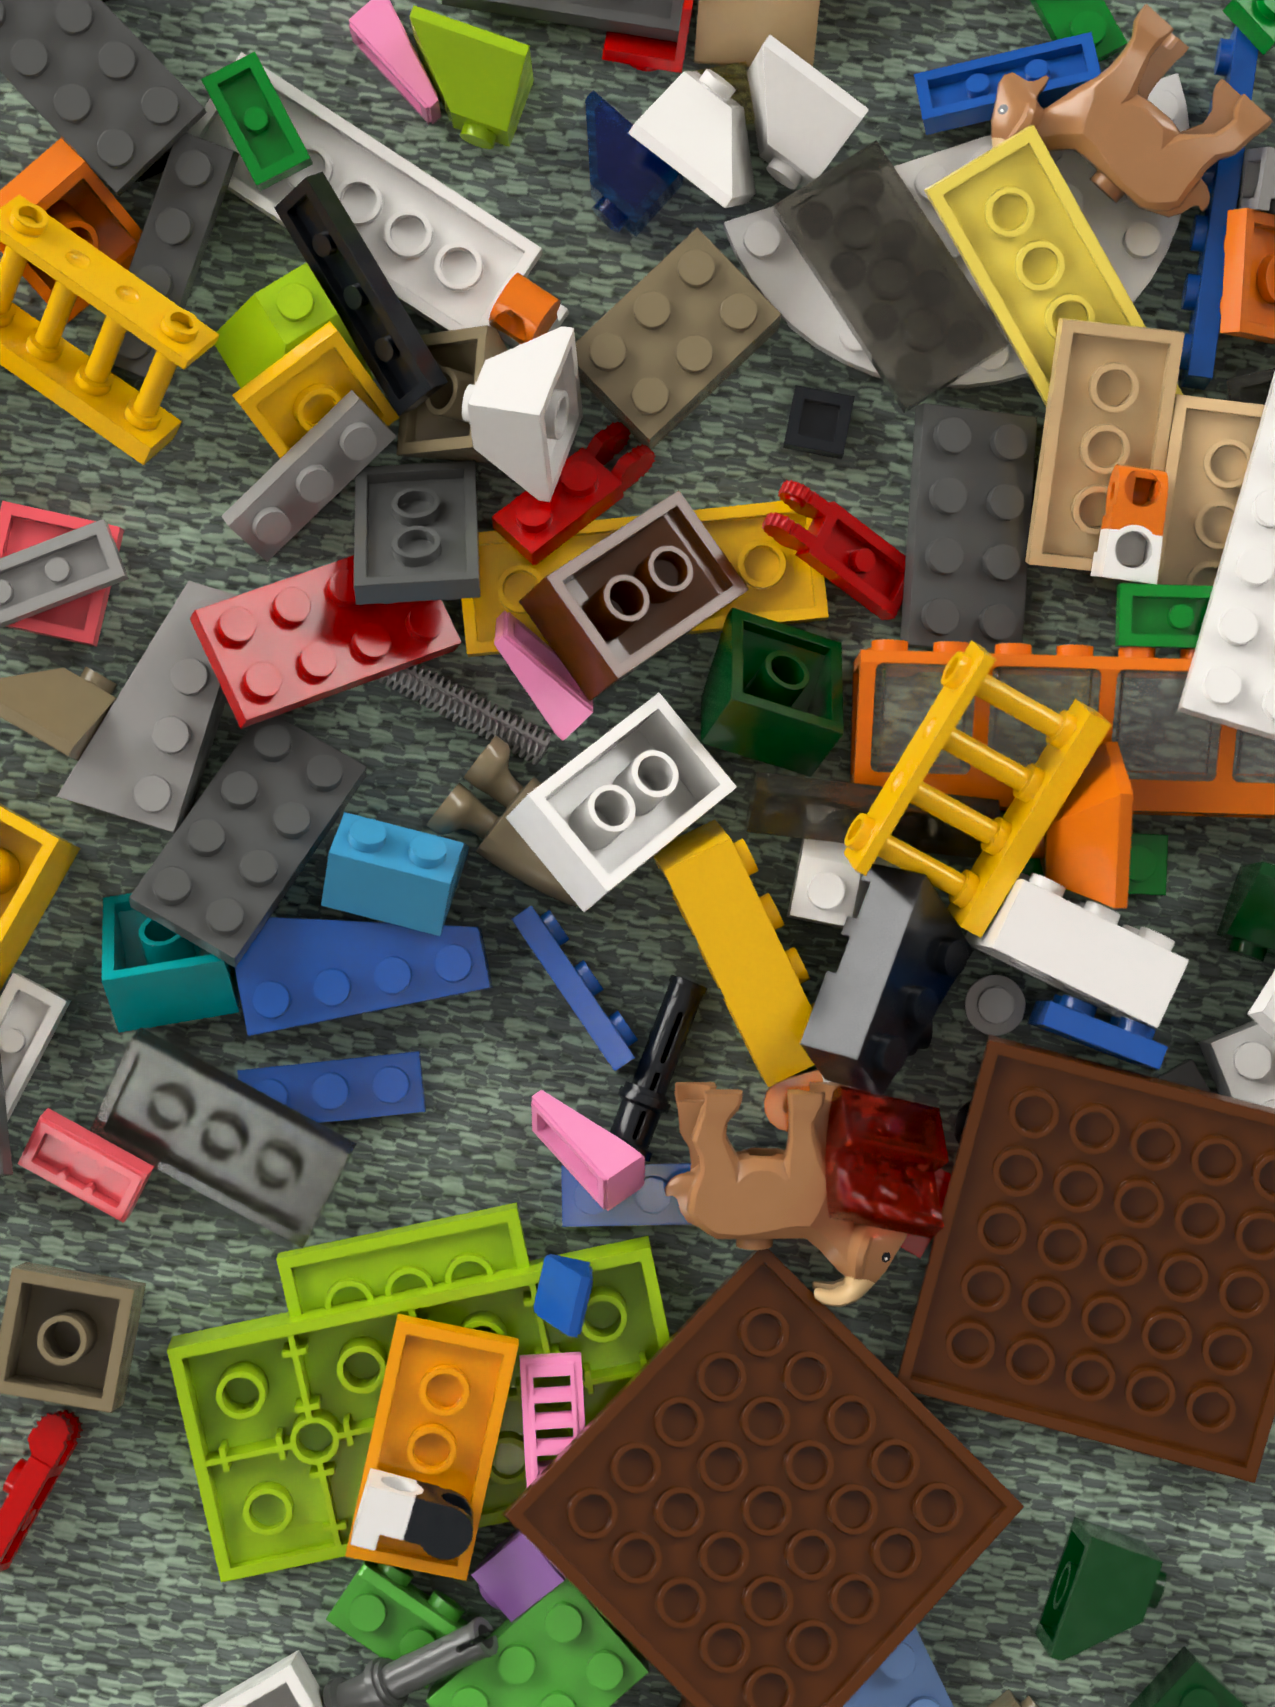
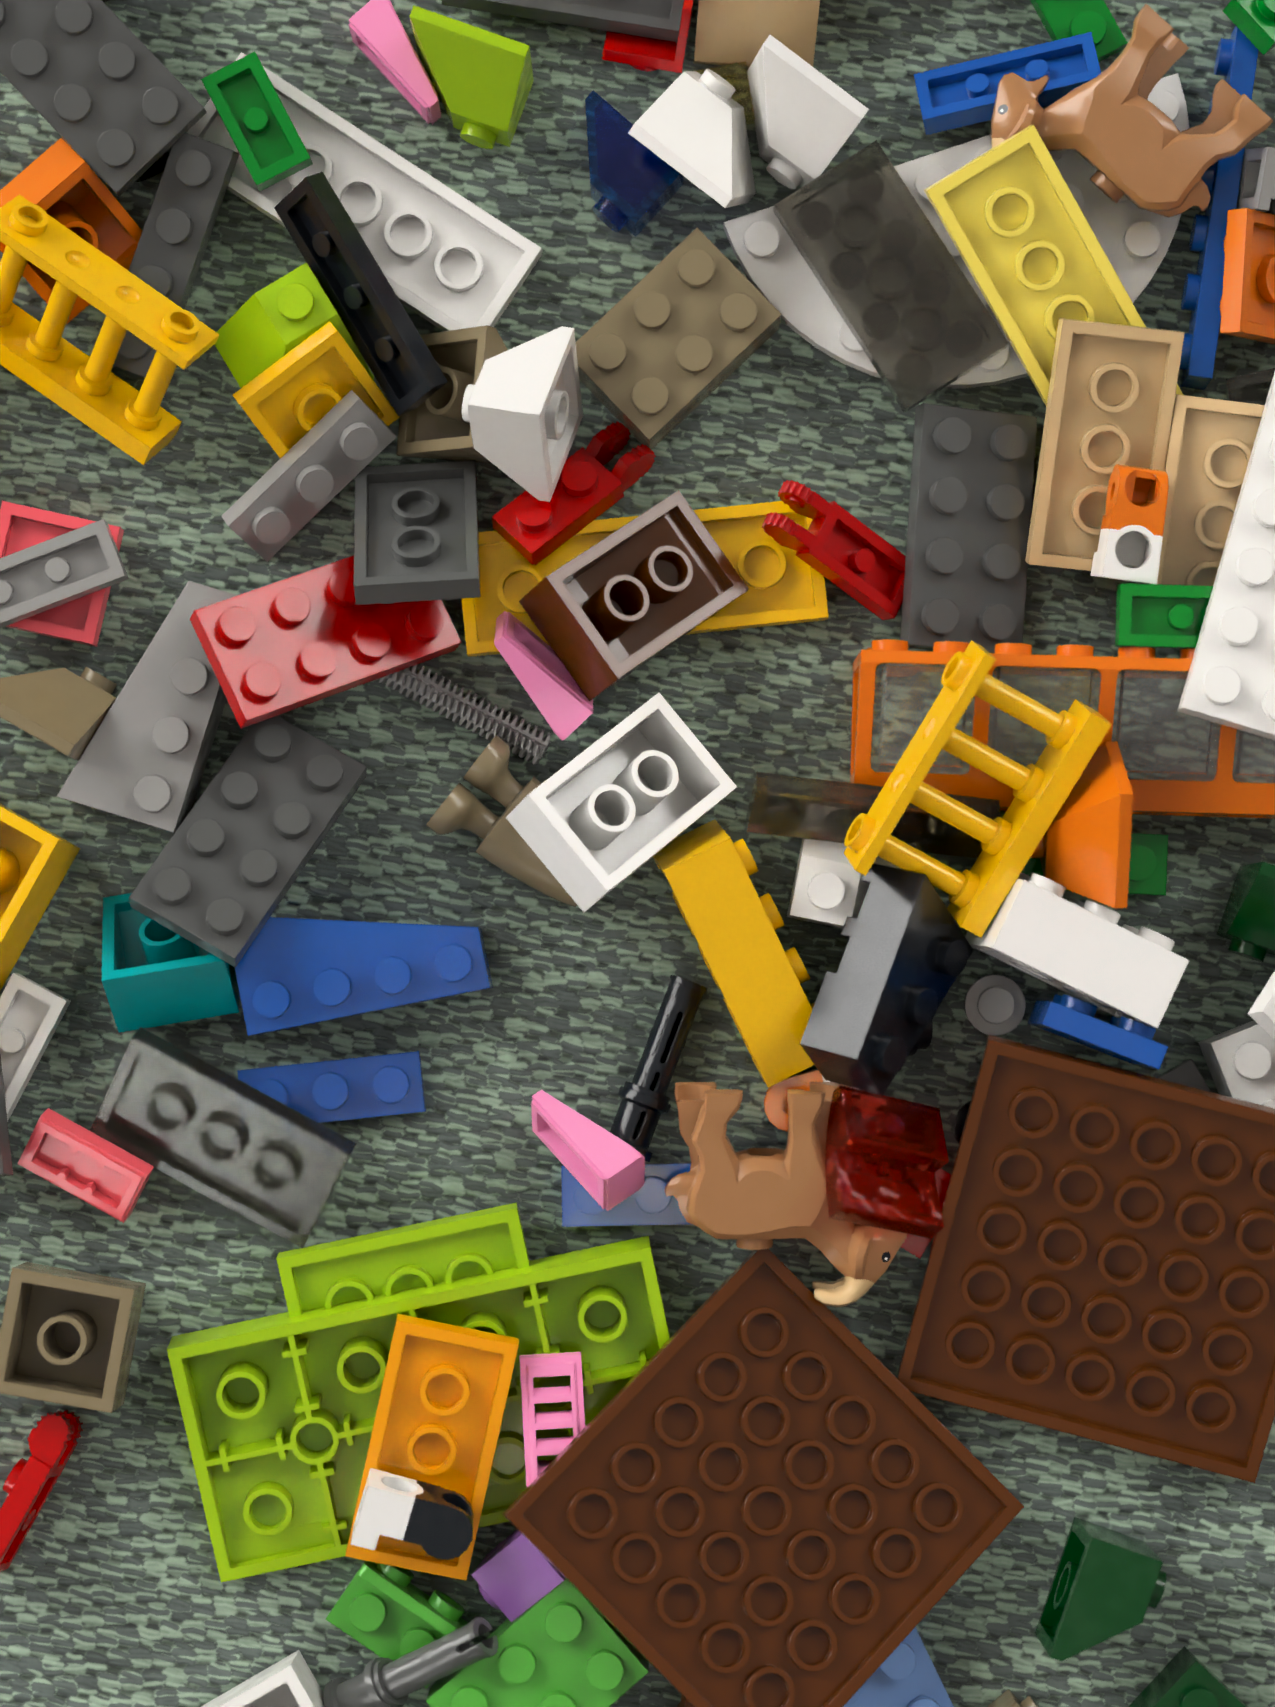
(392, 873): dark azure slope -> none
(525, 311): orange leg -> none
(564, 1293): blue slope -> none
(576, 985): blue plate -> none
(773, 693): dark green slope -> none
(818, 422): black plate -> none

